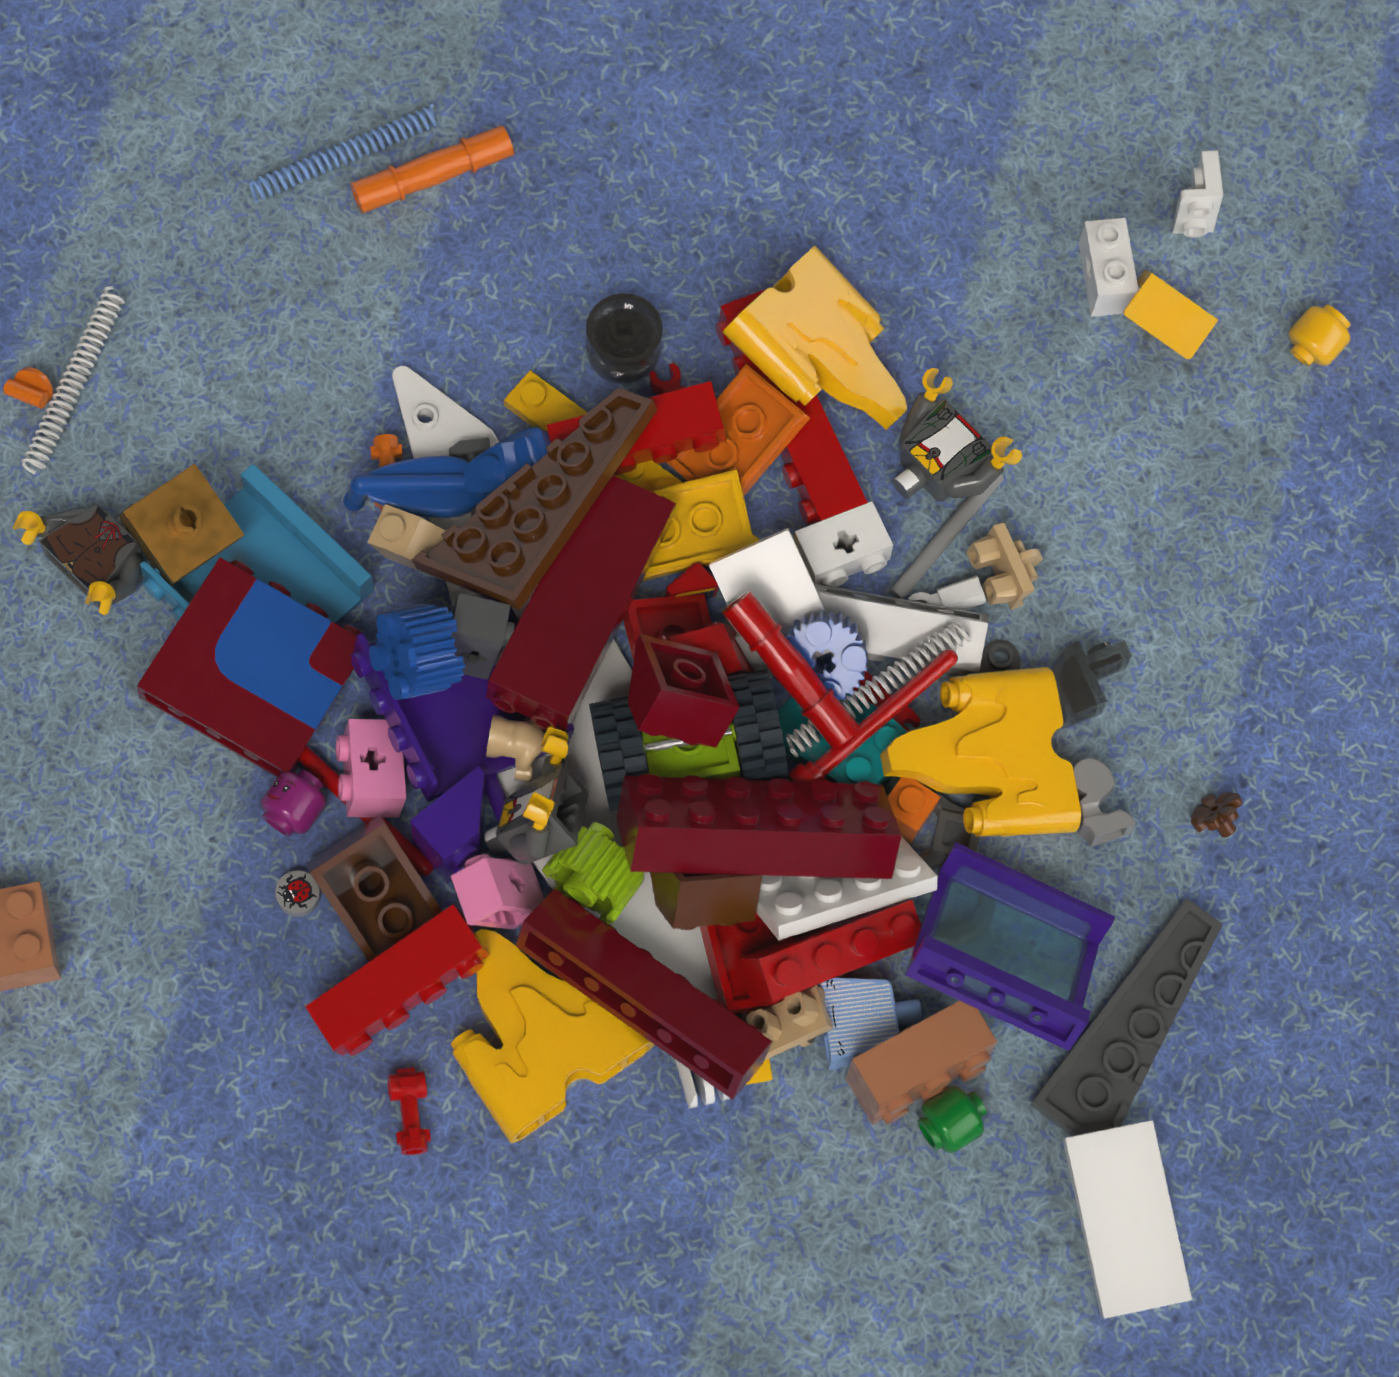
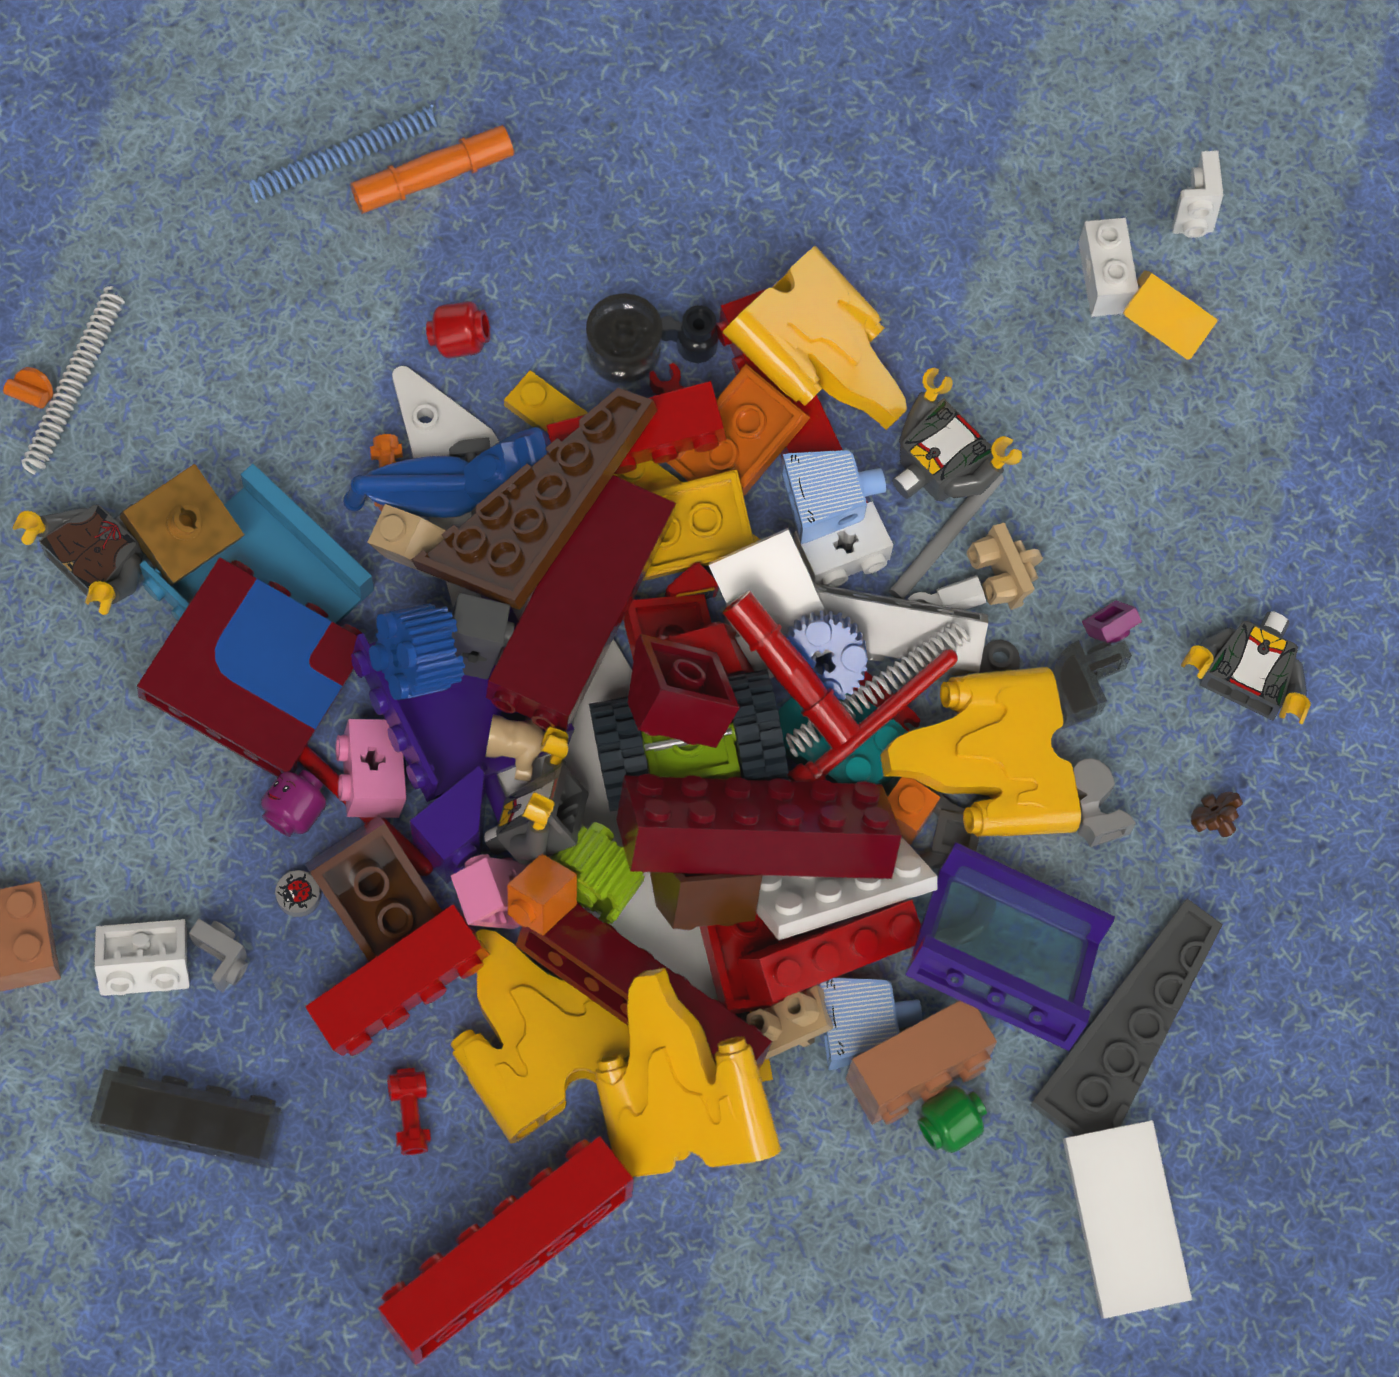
(141, 957): none -> white bracket
(187, 1117): none -> clear smoke brick
(220, 943): none -> light grey bracket
(458, 329): none -> red head
(506, 1249): none -> red brick
(542, 894): none -> orange brick
(674, 1095): none -> yellow rock
(695, 335): none -> black piece
(827, 491): none -> light blue torso
(1112, 622): none -> magenta plate
(1254, 668): none -> torso
(1319, 335): yellow head -> none

